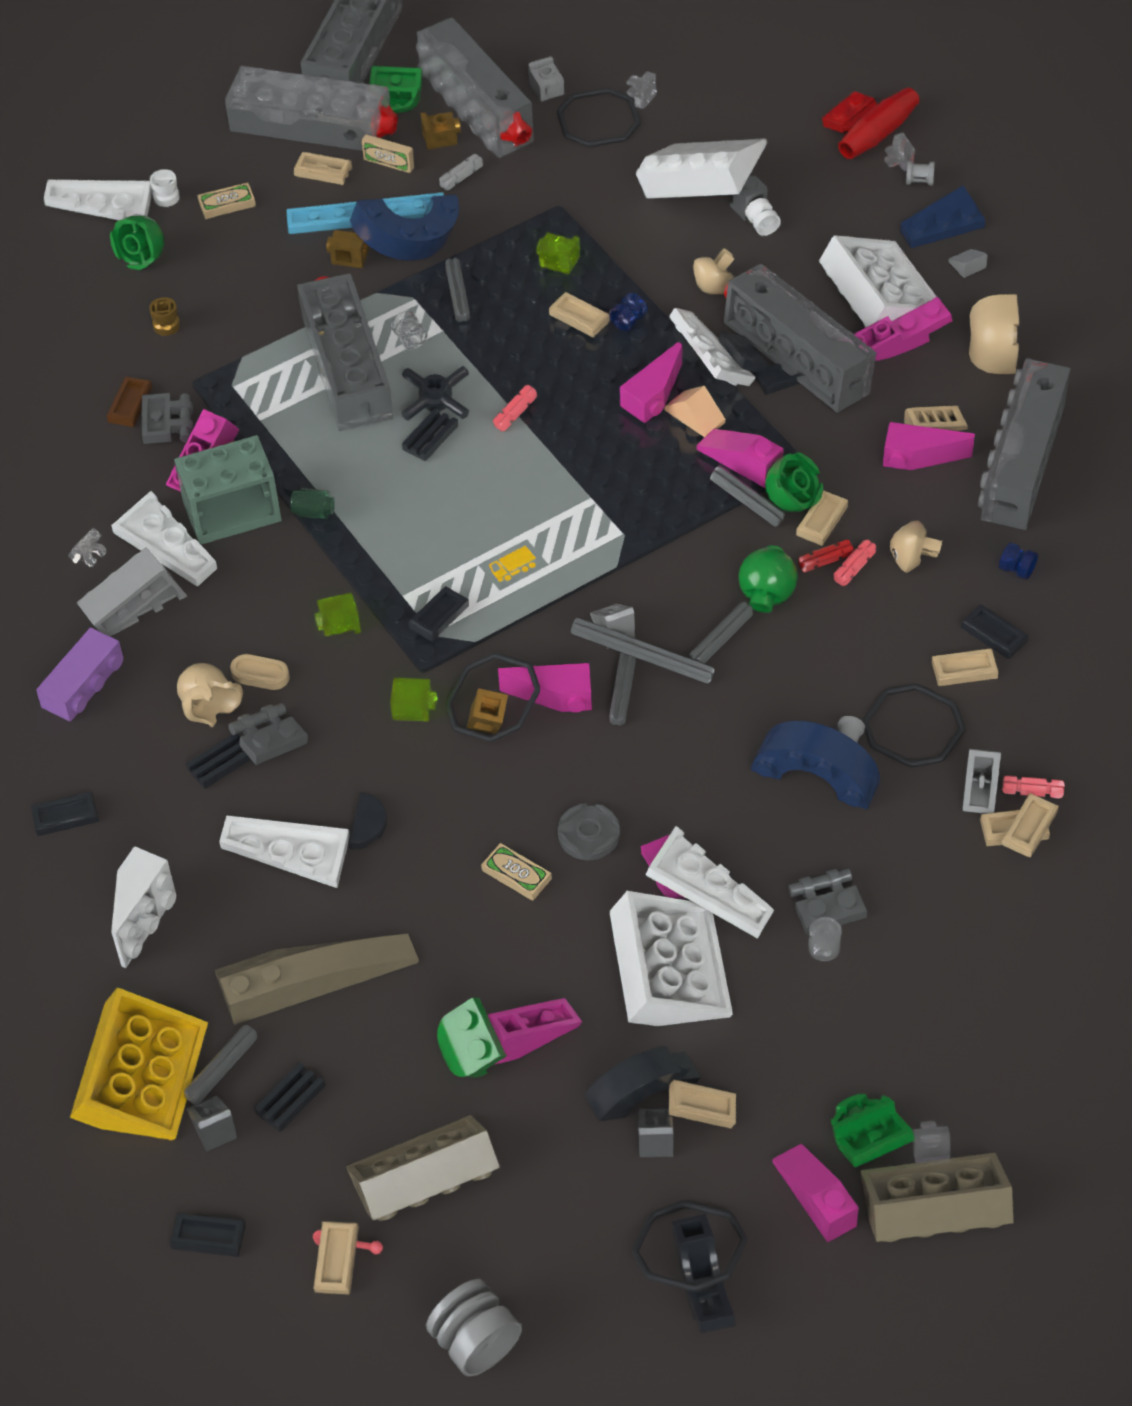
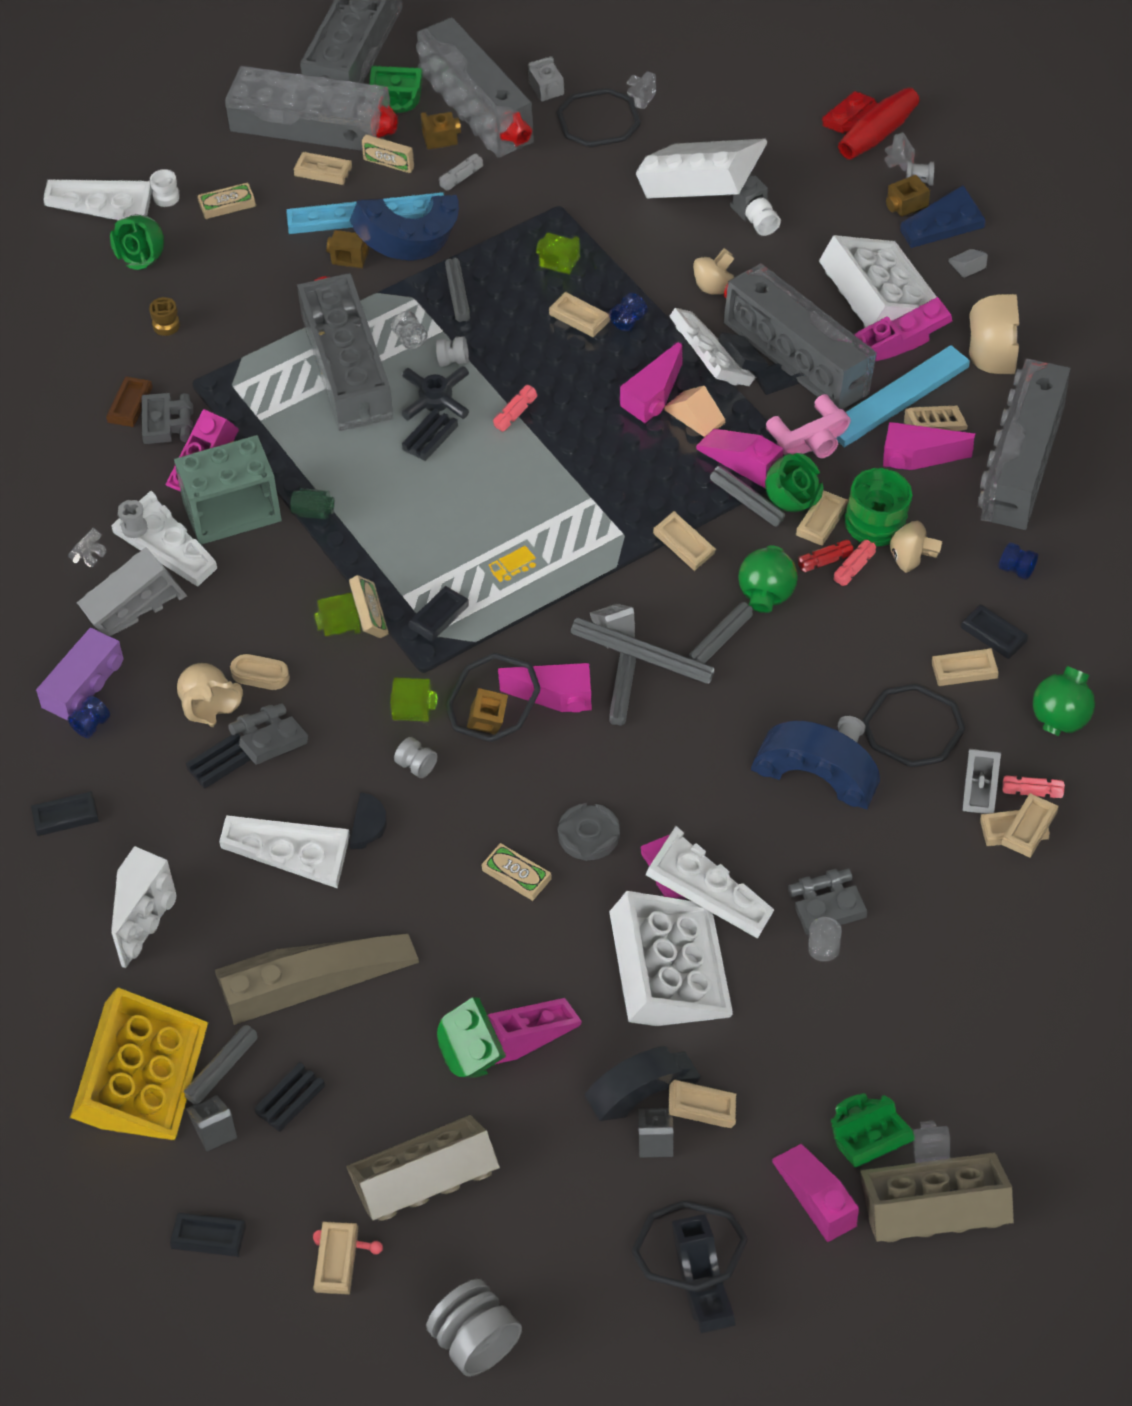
(88, 717): none -> clear blue wheel
(133, 523): none -> light grey bush
(368, 606): none -> tan tile
(414, 756): none -> light grey wheel
(452, 351): none -> light grey wheel
(684, 540): none -> tan tile
(815, 436): none -> bright pink connector
(877, 505): none -> green wheel
(903, 393): none -> medium azure tile
(907, 196): none -> pearl gold brick
(1064, 702): none -> green brick

